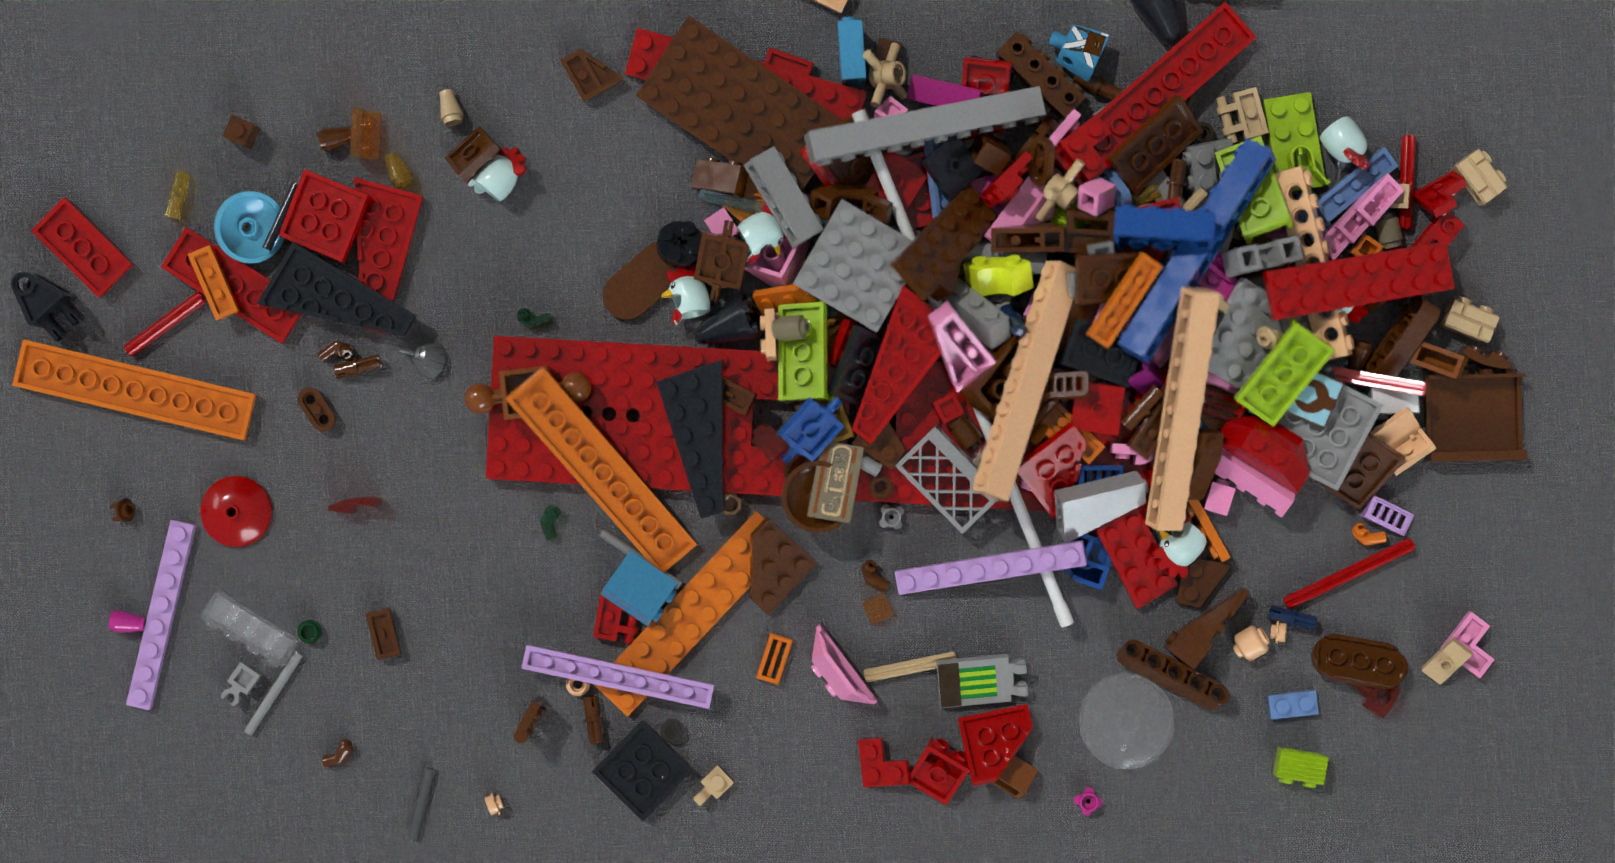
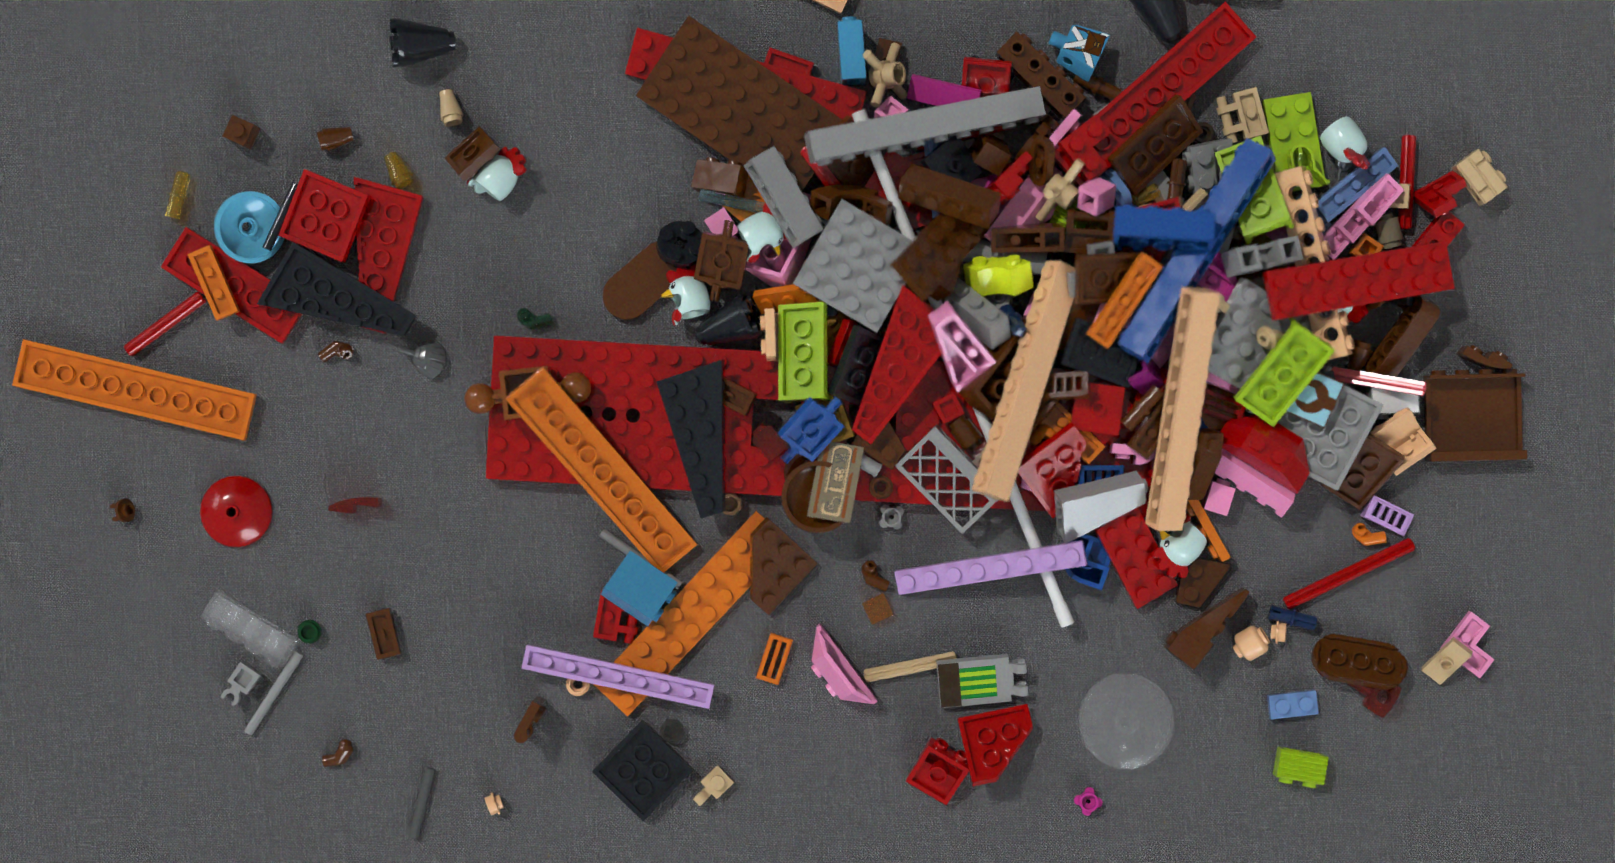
(44, 302): black piece -> none
(82, 247): red plate -> none
(124, 621): dark pink cone -> none
(161, 614): lavender plate -> none
(317, 409): reddish brown plate -> none
(357, 366): reddish brown axle -> none
(365, 134): clear orange bracket -> none
(418, 42): none -> black cone
(548, 520): clear green arm -> none
(589, 74): reddish brown wing -> none
(593, 719): reddish brown axle -> none
(790, 327): dark tan brick -> none
(876, 769): red plate -> none
(949, 196): none -> reddish brown brick
(1016, 777): dark orange brick -> none
(1183, 673): reddish brown beam -> none
(1439, 360): dark orange brick -> none
(1469, 320): tan brick -> none

